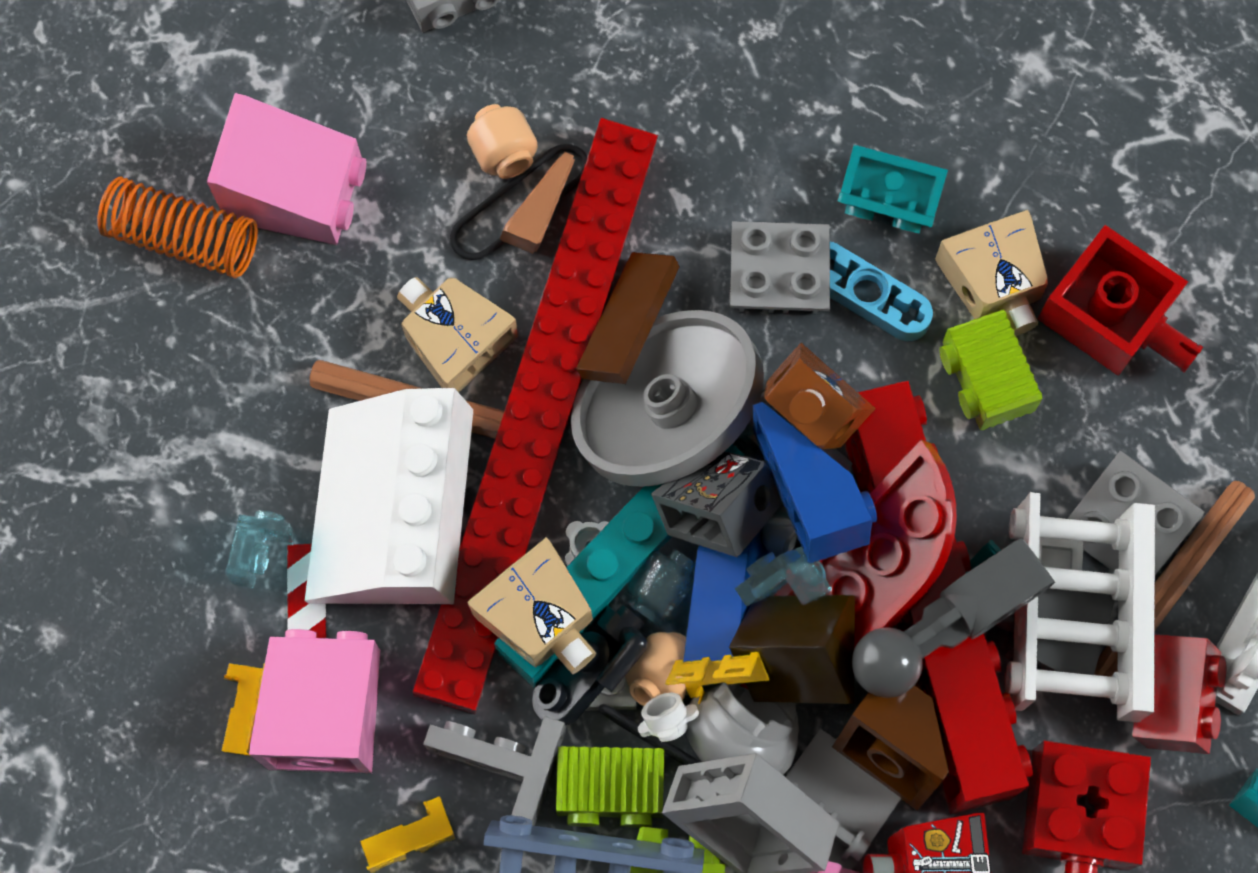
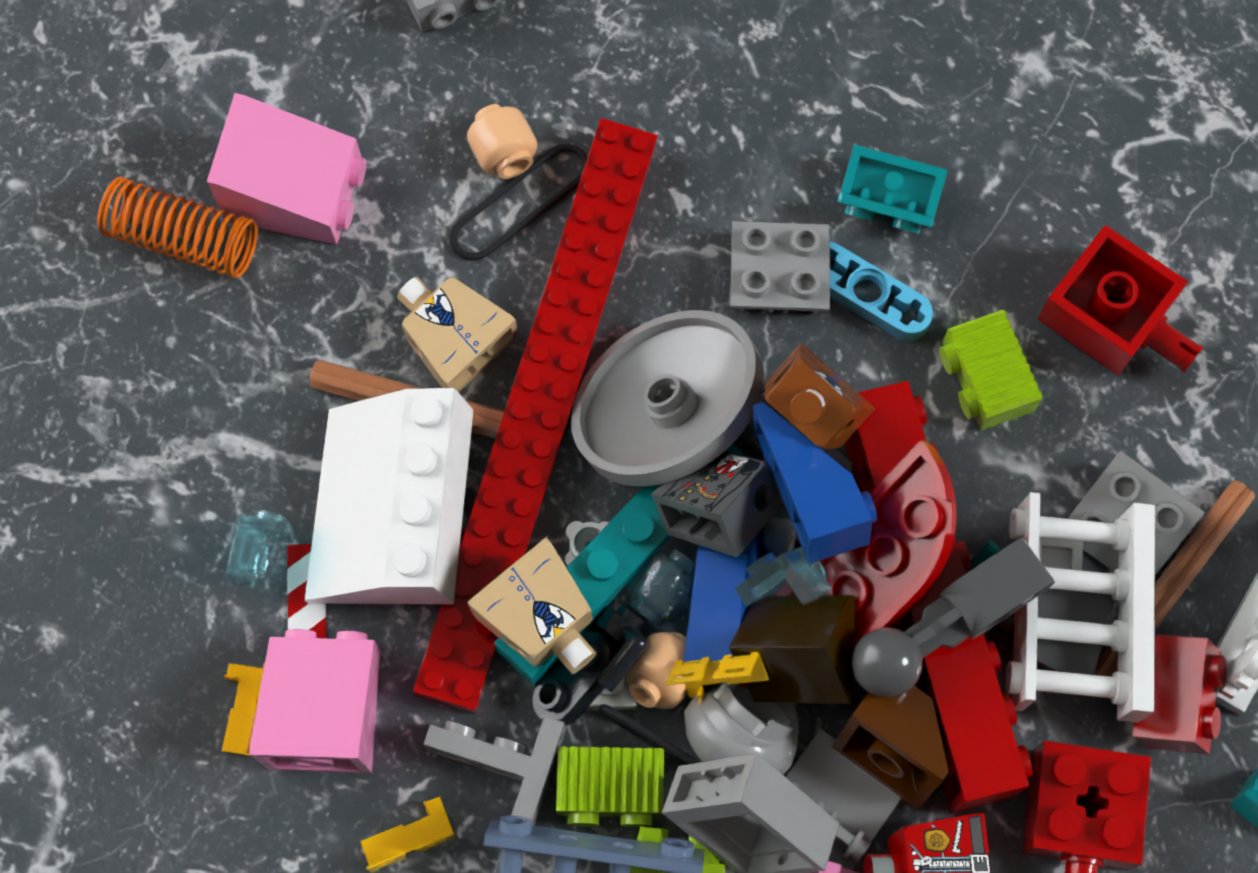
(532, 218): nougat slope -> none
(628, 318): reddish brown tile -> none
(666, 717): white plate -> none
(997, 269): tan torso -> none

